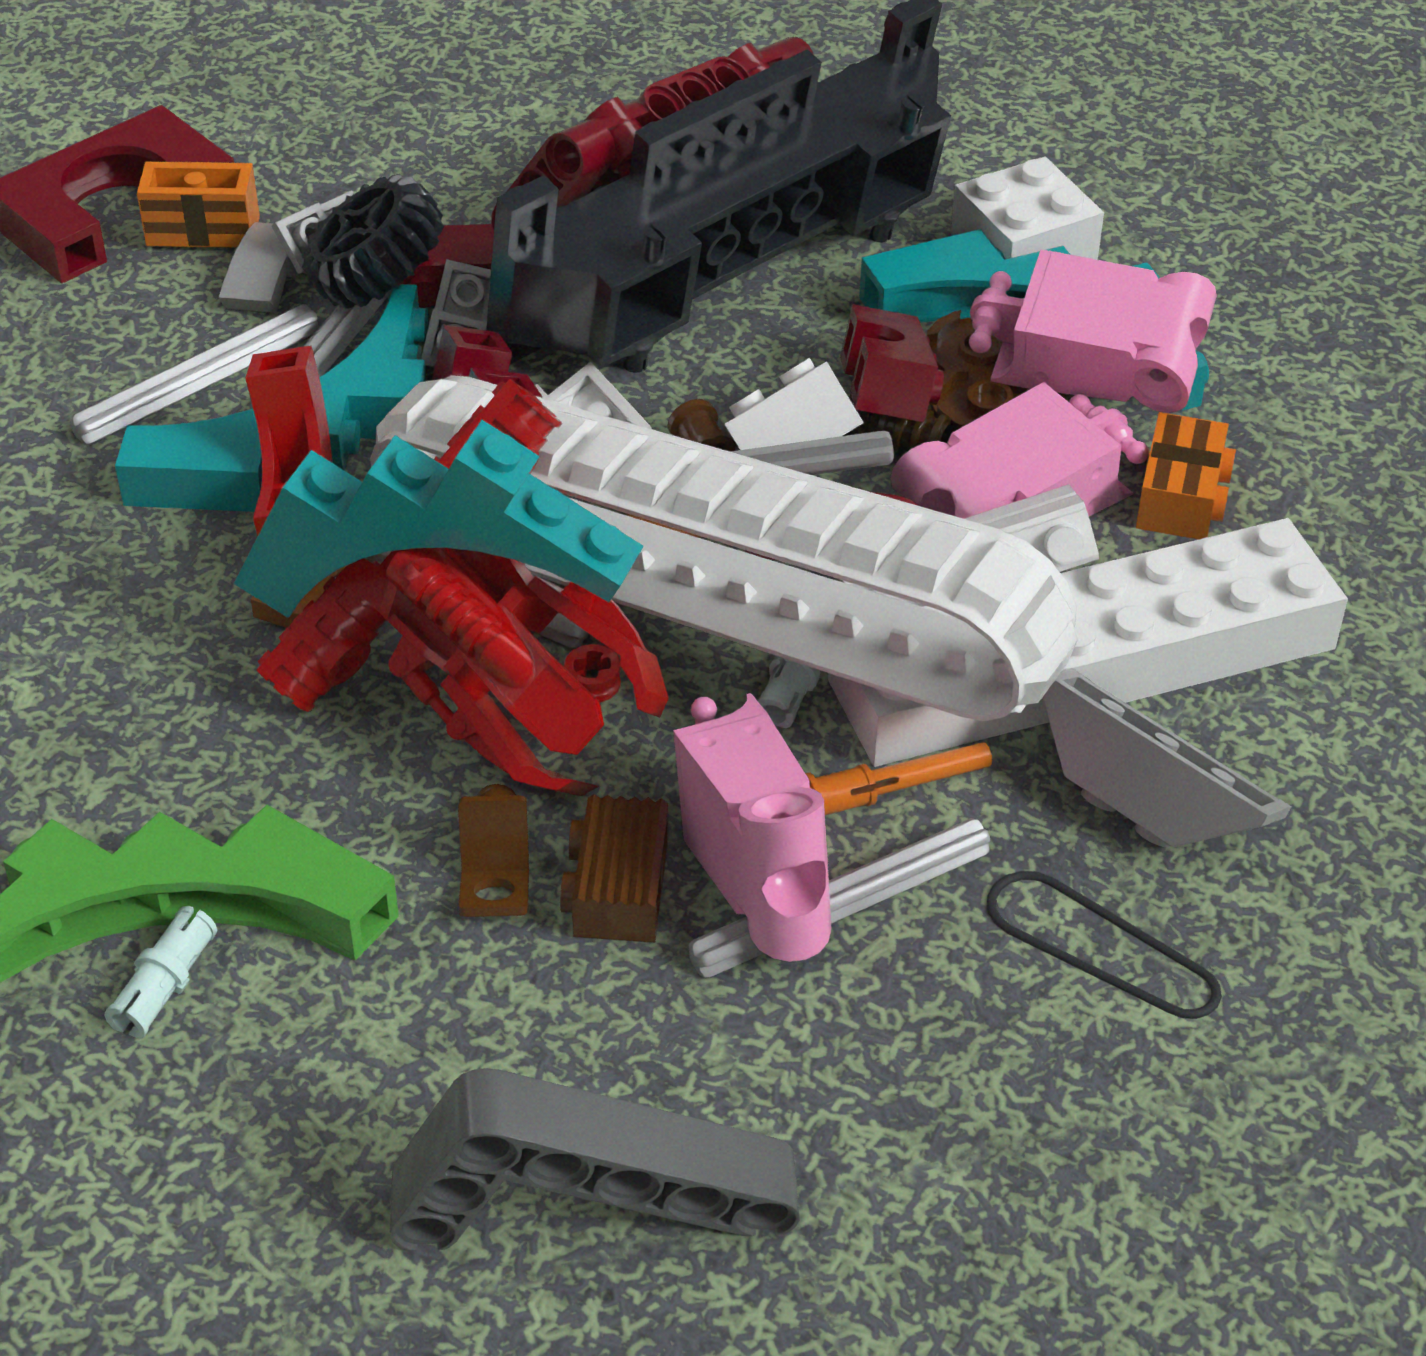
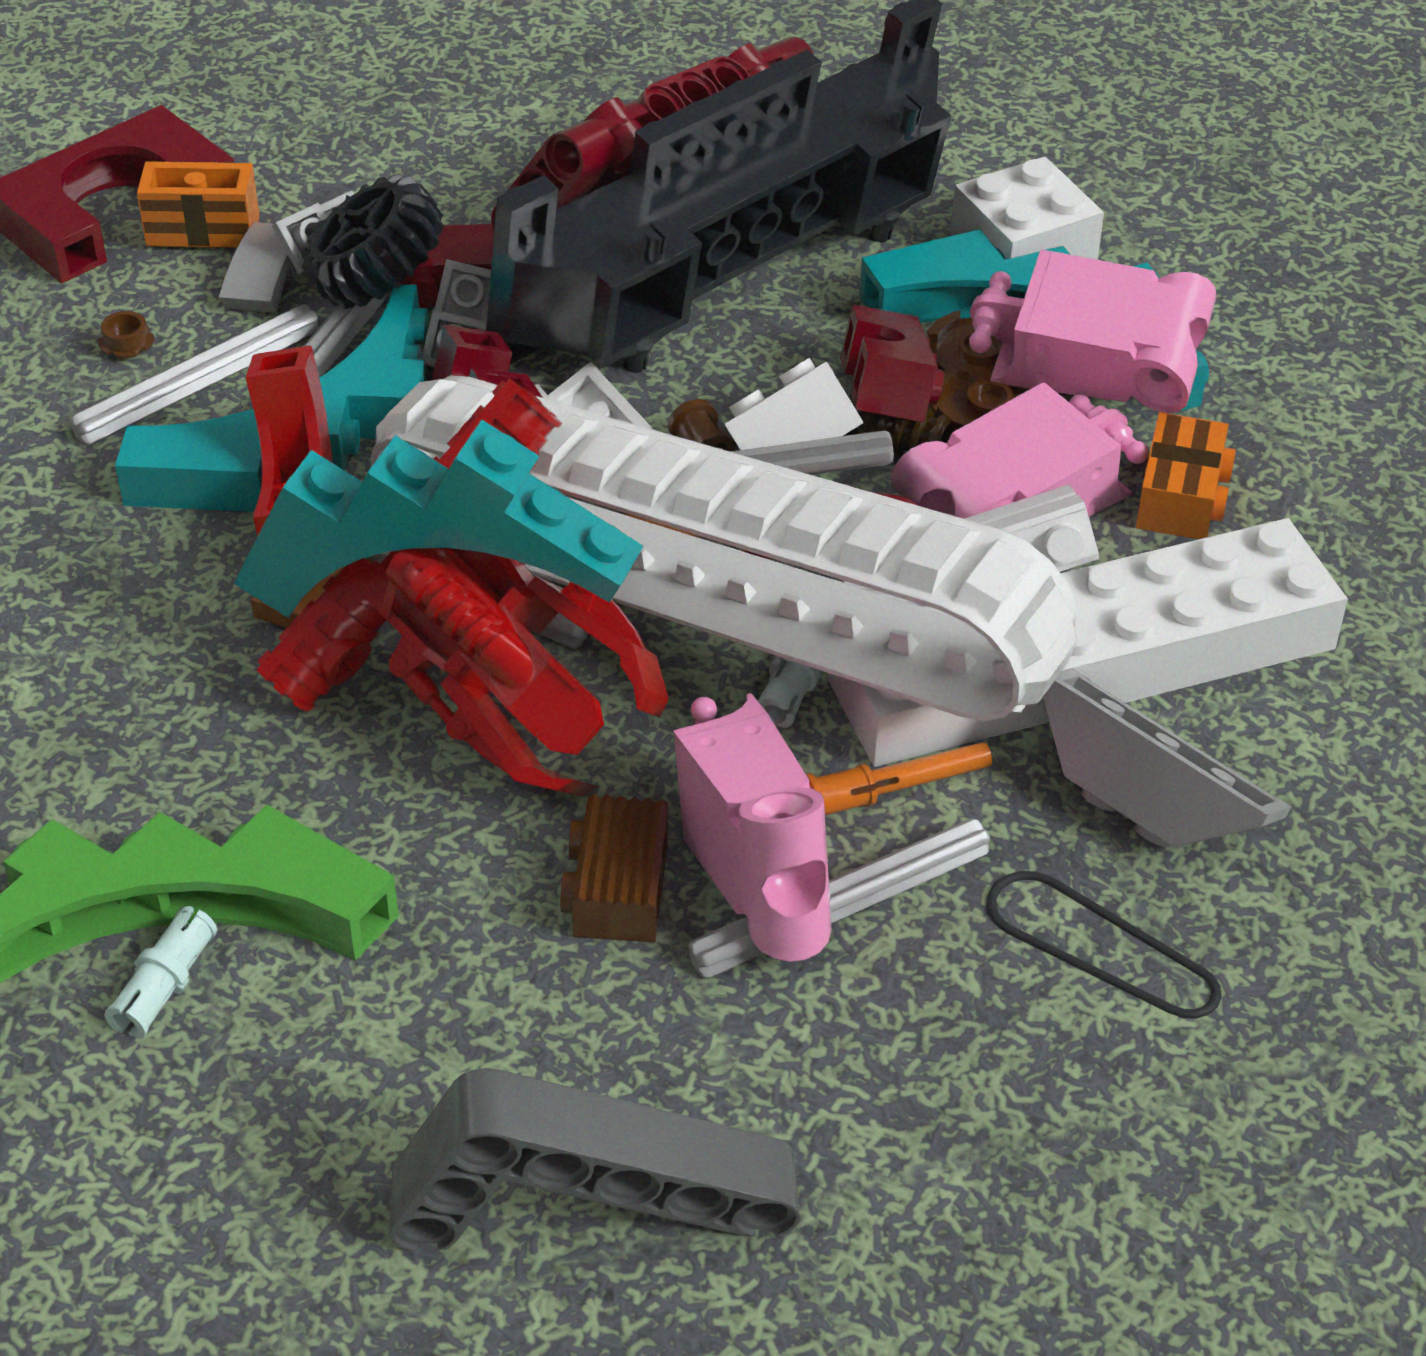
(125, 335): none -> reddish brown plate
(493, 851): reddish brown bracket -> none
(595, 658): red bush -> none

